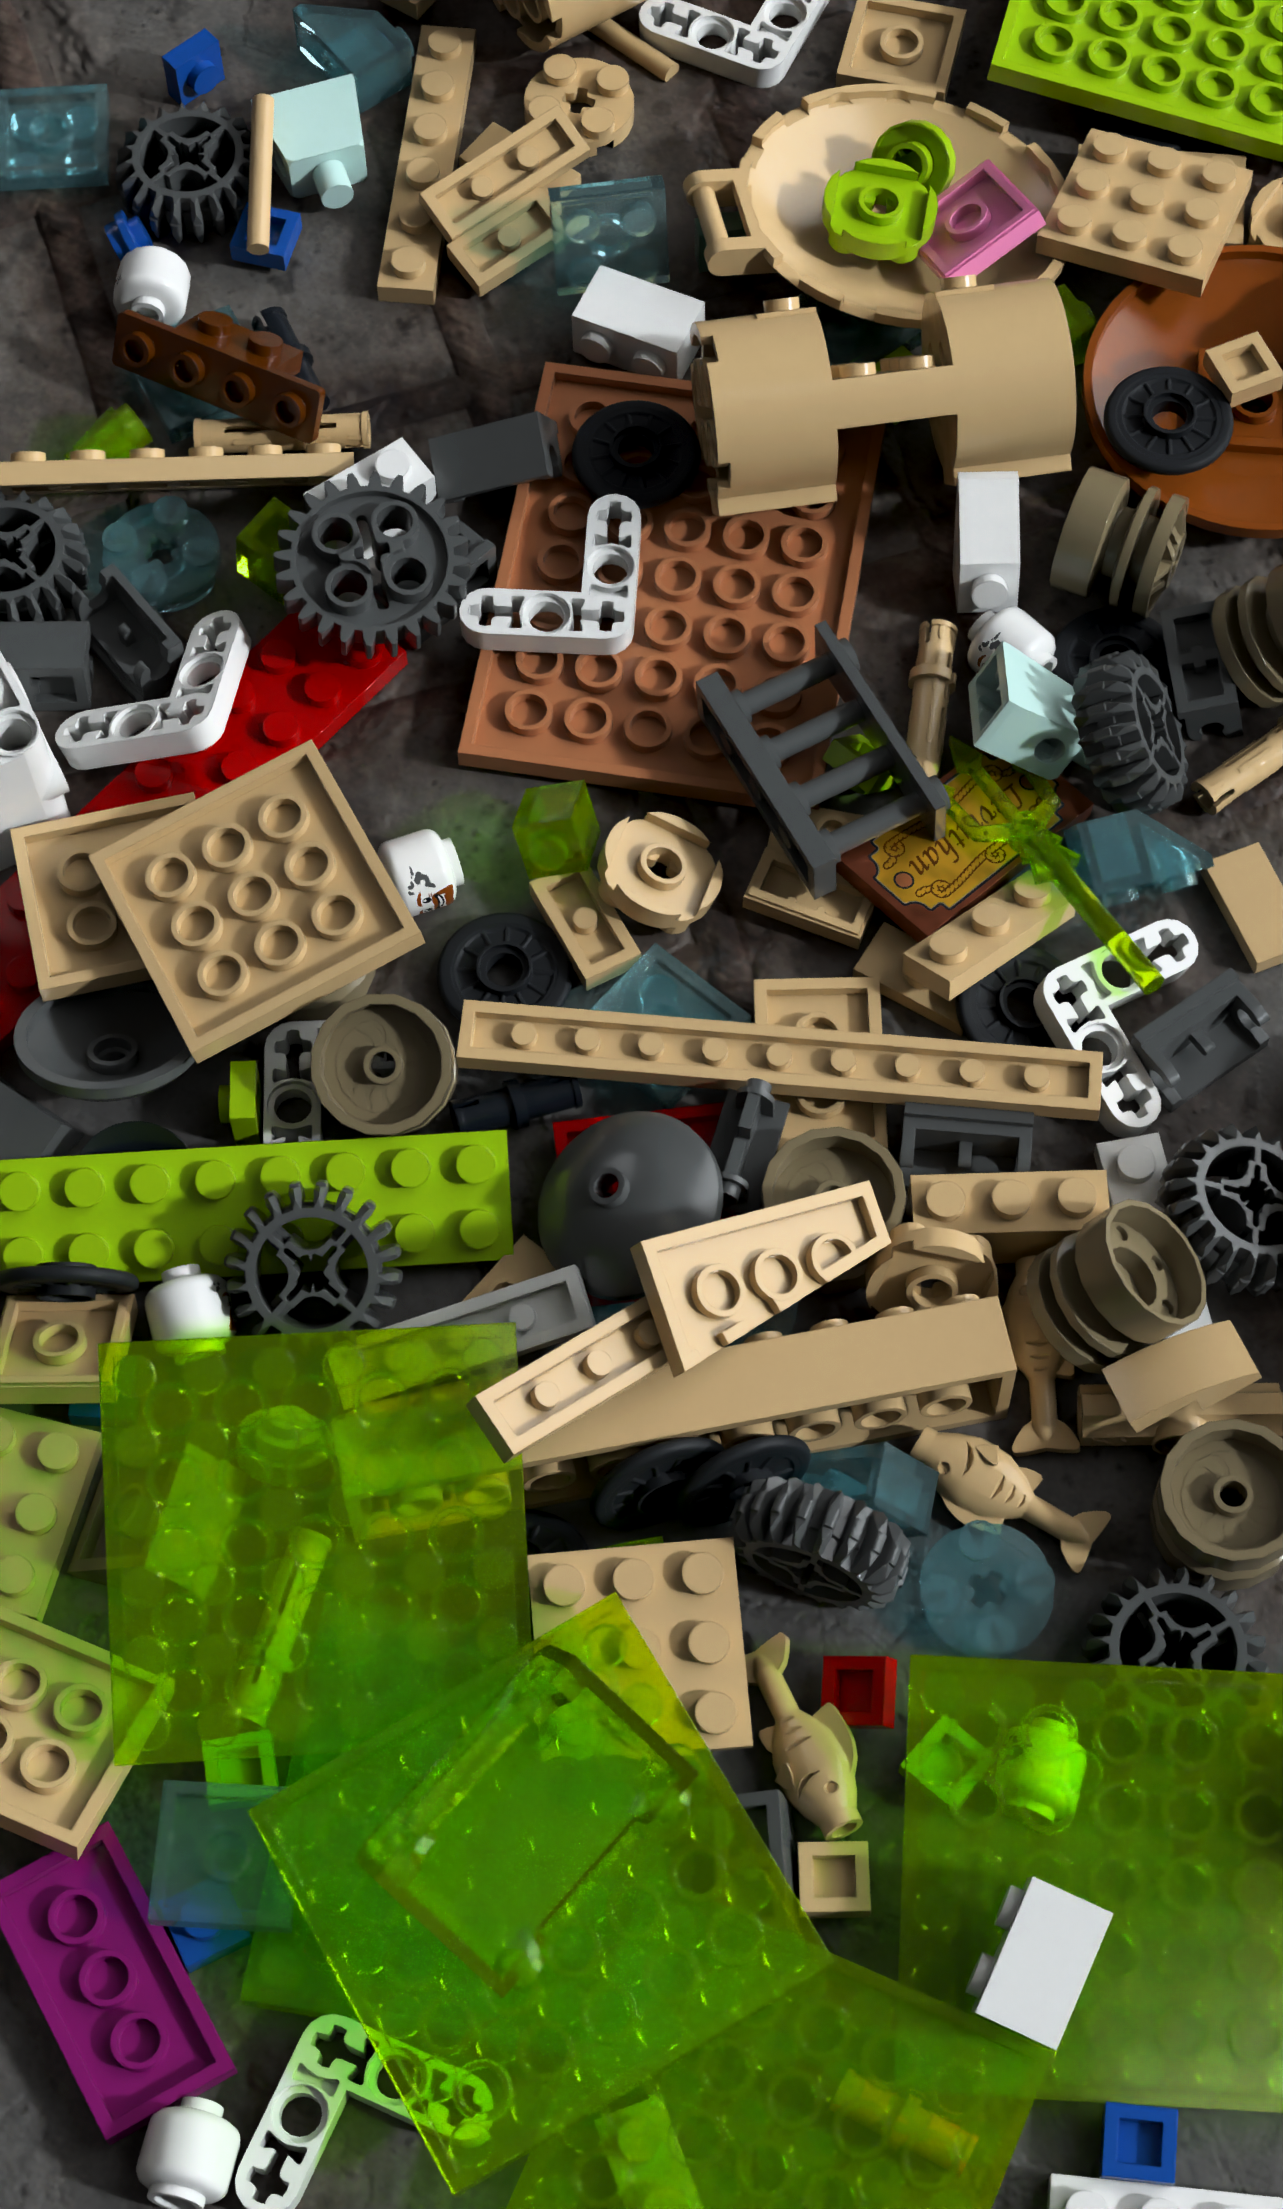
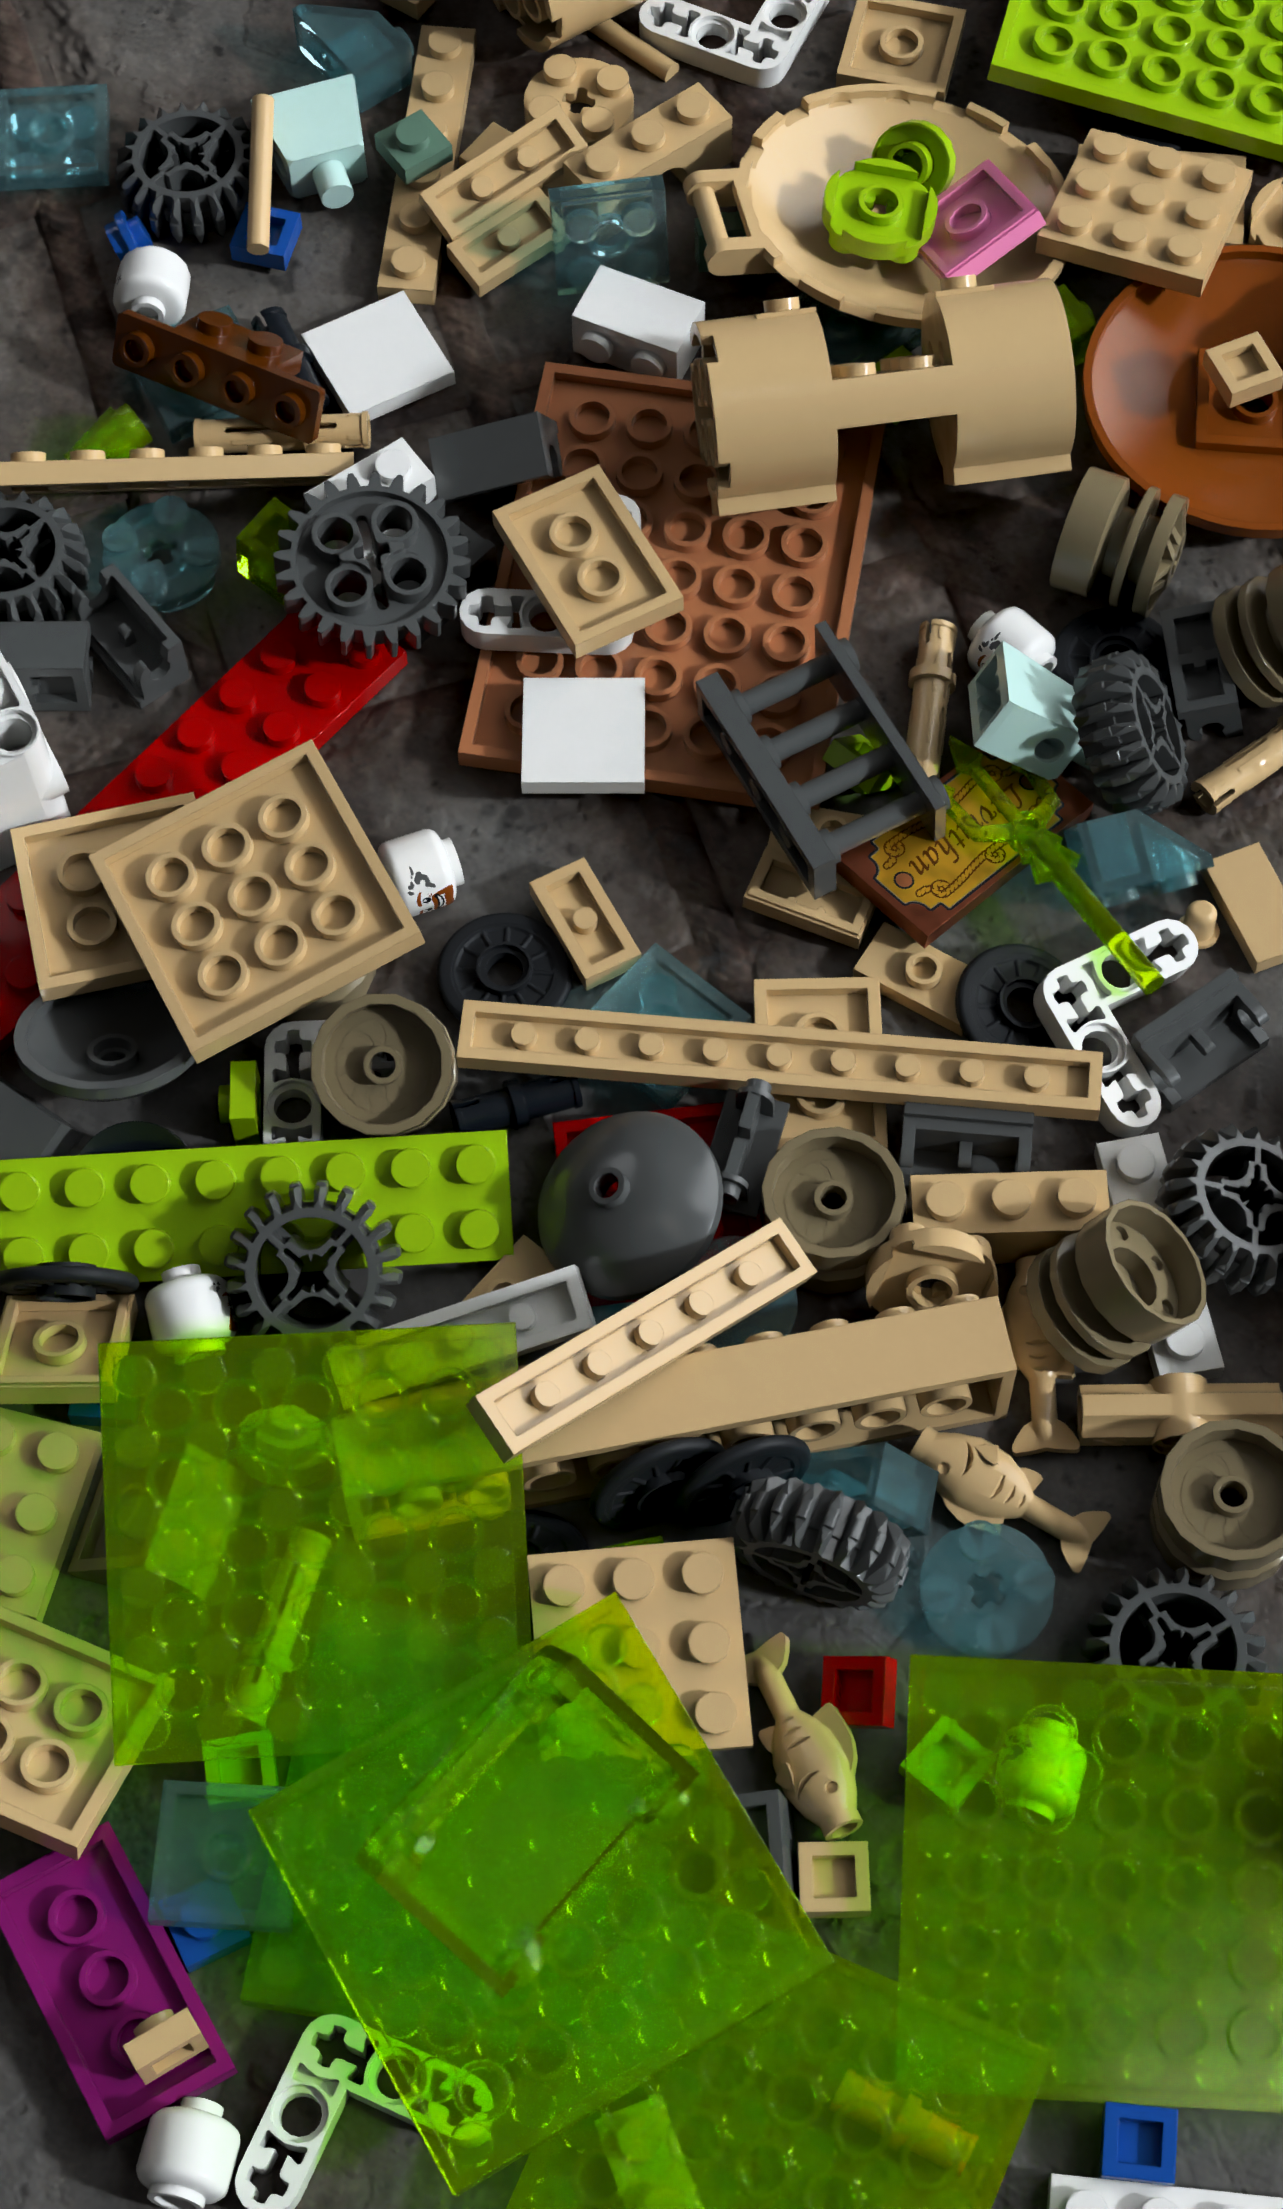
(164, 2043): none -> tan plate
(176, 724): white beam -> none
(193, 67): blue plate -> none
(379, 357): none -> white tile
(413, 147): none -> sand green plate
(556, 829): clear neon green brick -> none
(583, 736): none -> white tile
(587, 561): none -> tan plate
(644, 424): black wheel -> none
(647, 897): tan plate -> none
(678, 136): none -> tan arch
(744, 1269): tan wing -> none
(986, 541): white slope -> none
(987, 936): tan plate -> none
(1039, 1961): white brick -> none
(1164, 451): black wheel -> none
(1182, 1369): tan slope -> none
(1201, 920): none -> tan piece

